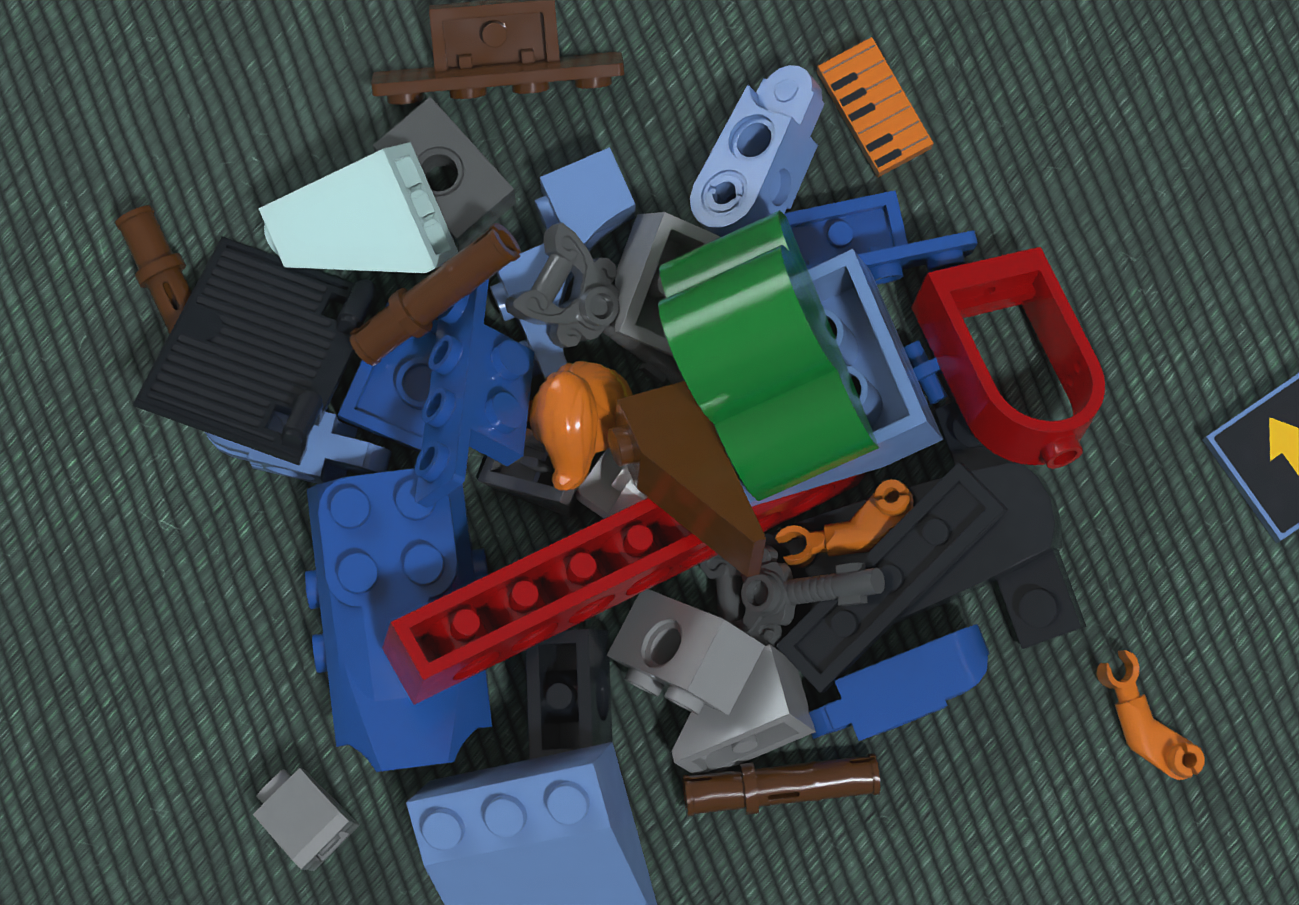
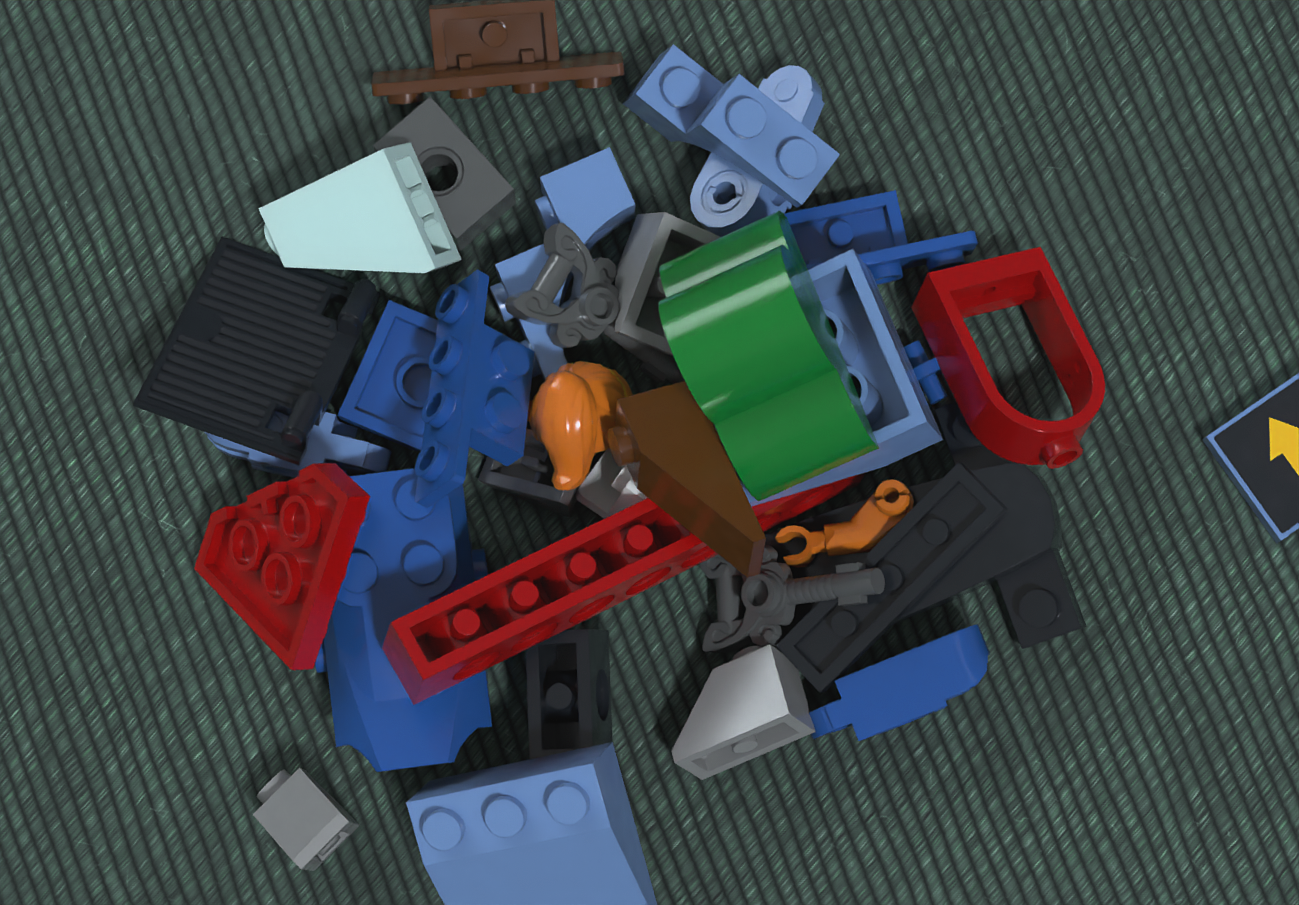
(157, 264): reddish brown pin -> none
(286, 557): none -> red plate
(413, 310): reddish brown pin -> none
(684, 651): light grey brick -> none
(732, 122): none -> medium blue arch
(780, 784): reddish brown pin -> none
(874, 107): orange tile -> none
(1143, 733): orange arm -> none

